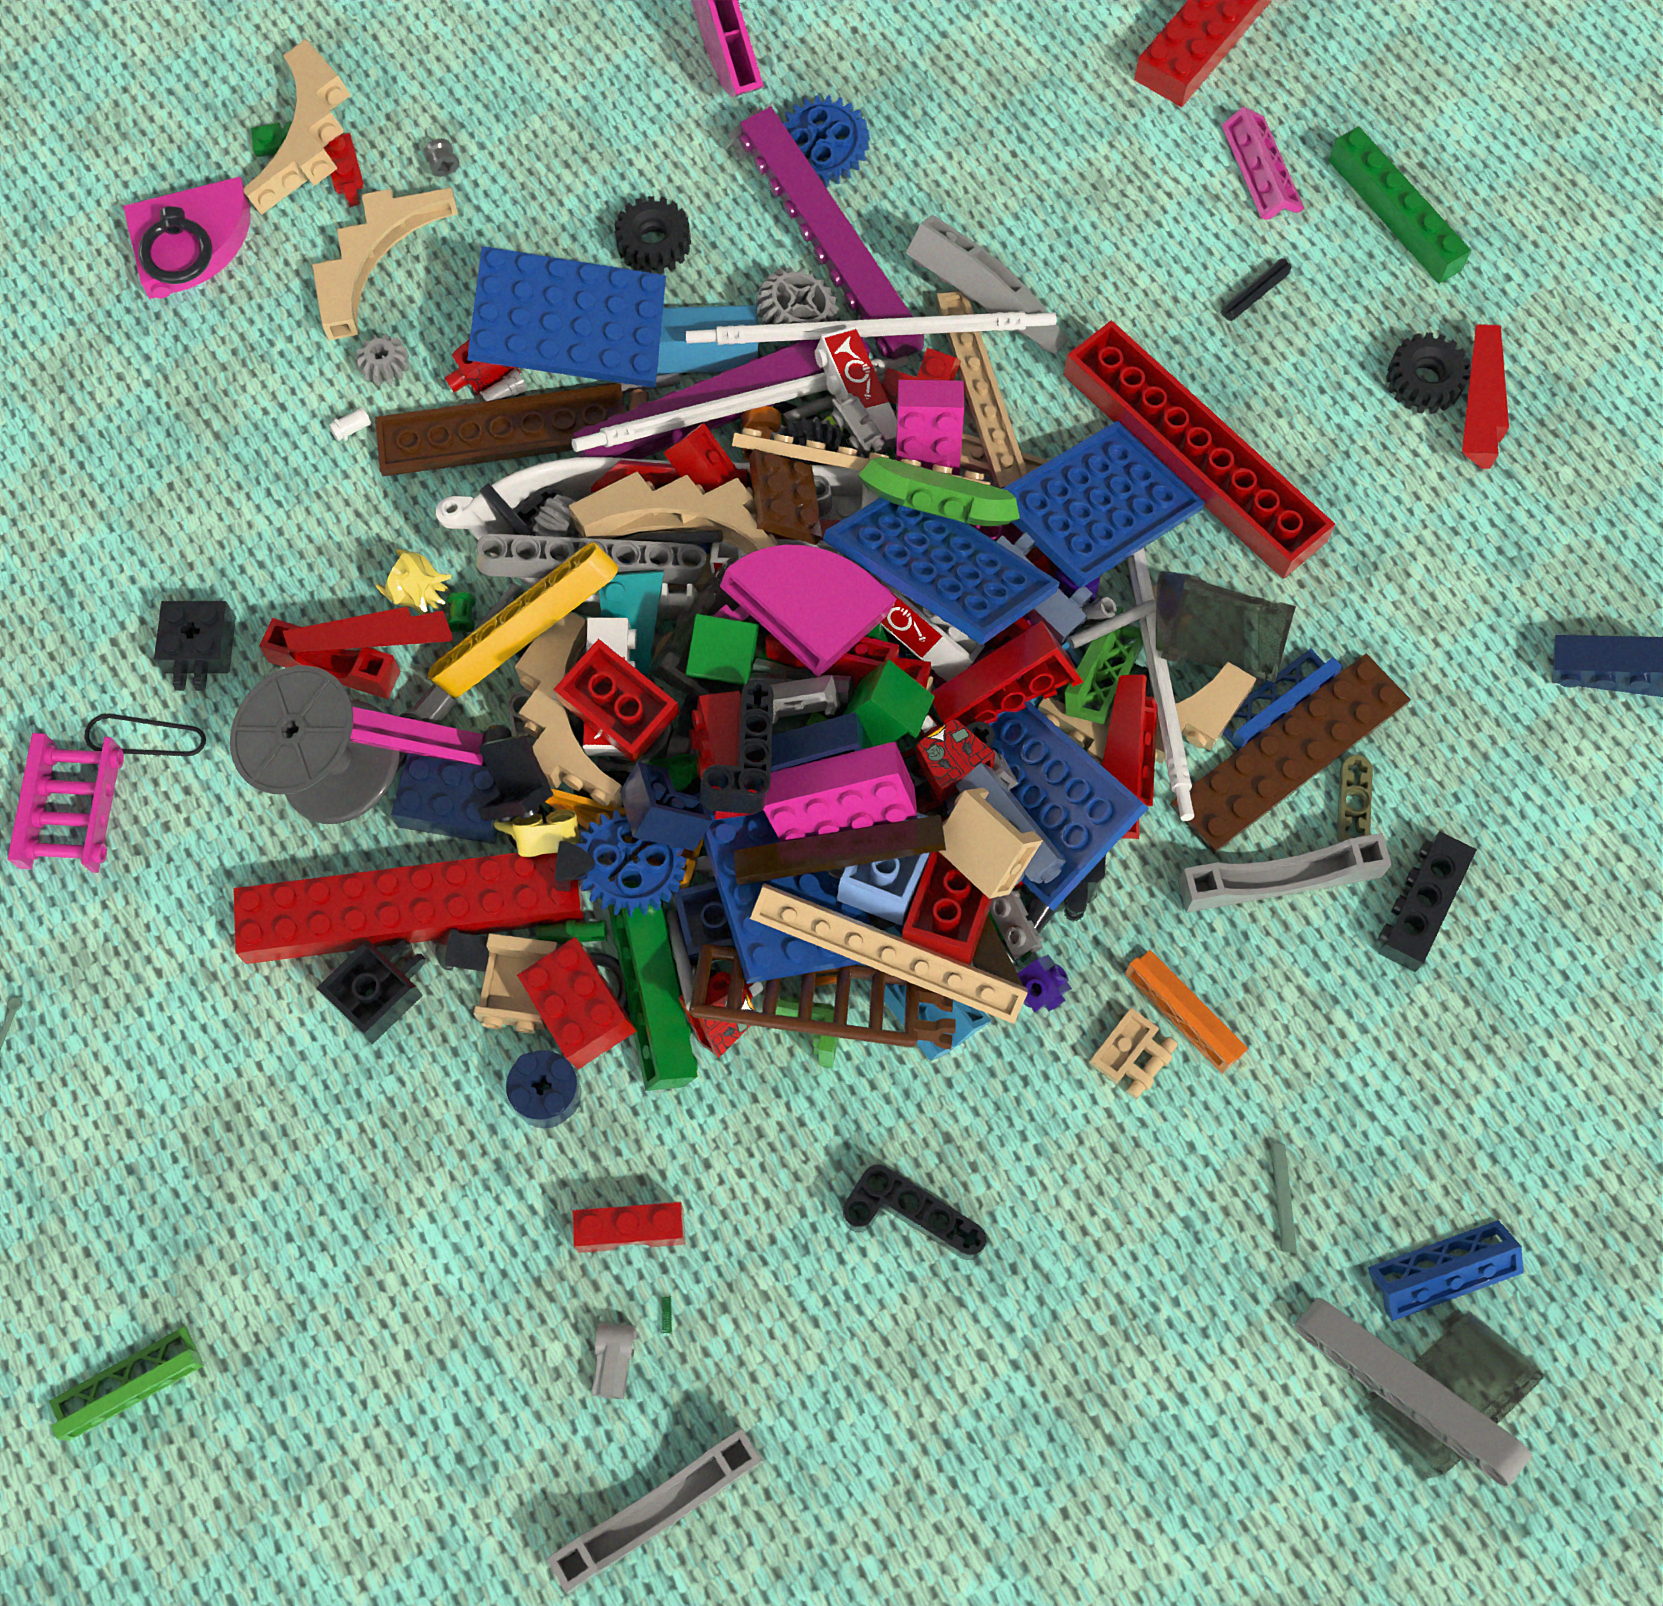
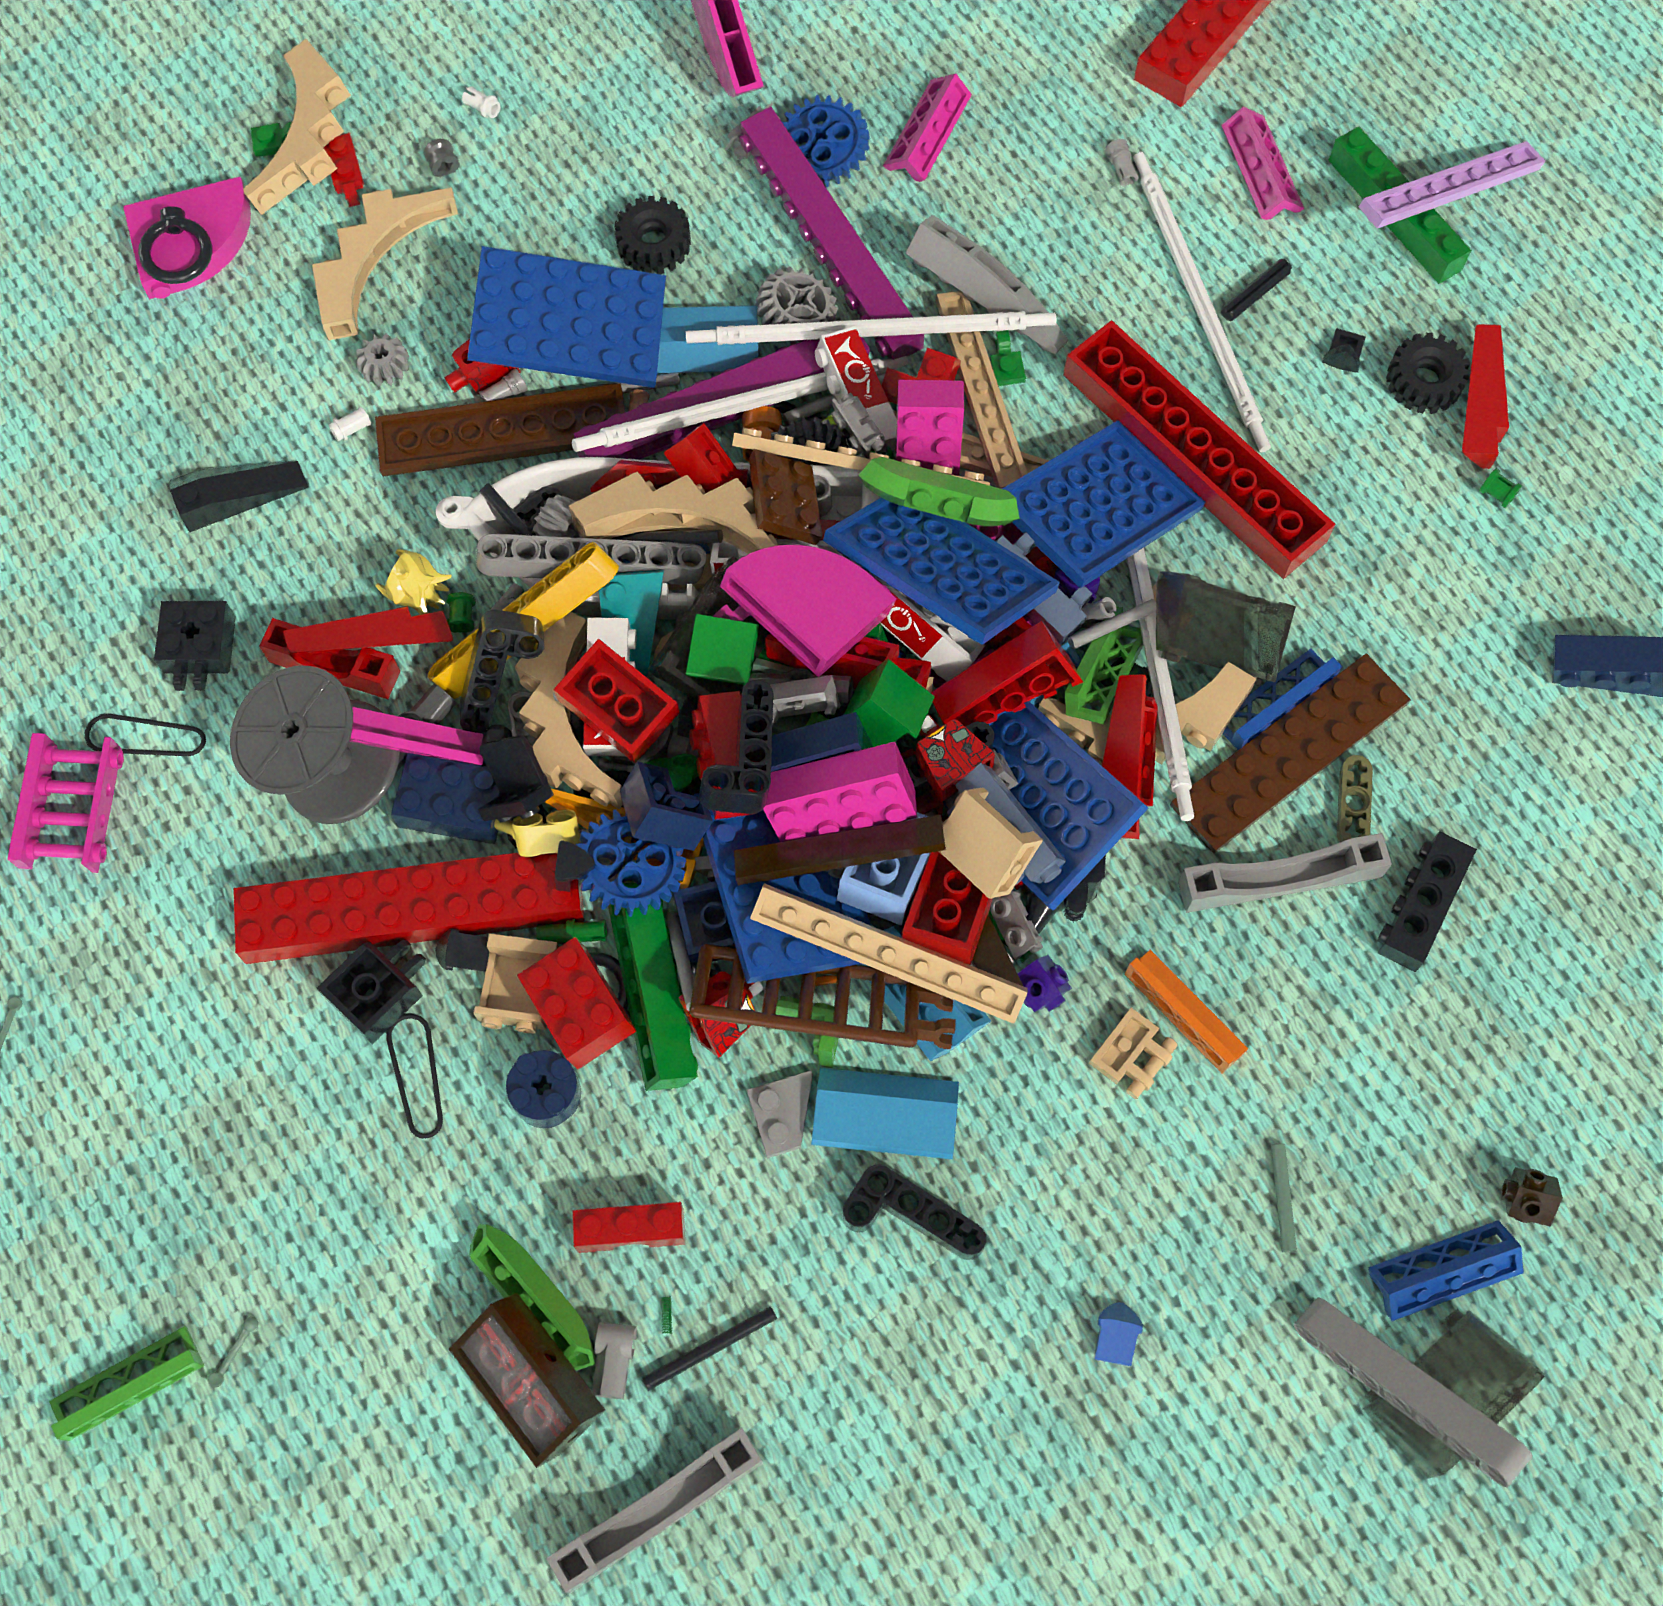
(216, 1378): none -> sand green hinge
(226, 491): none -> black wedge
(433, 1072): none -> black piece
(486, 105): none -> white pin
(489, 672): none -> black beam
(515, 1271): none -> bright green brick
(526, 1379): none -> brick
(709, 1348): none -> black bar
(781, 1112): none -> light grey wing
(885, 1113): none -> dark azure slope
(928, 131): none -> dark pink fence
(1006, 364): none -> green plate
(1117, 1334): none -> tile
(1119, 156): none -> light grey pin
(1233, 375): none -> white axle
(1345, 351): none -> black tile
(1451, 184): none -> lavender plate
(1500, 488): none -> green bush
(1532, 1196): none -> dark brown brick

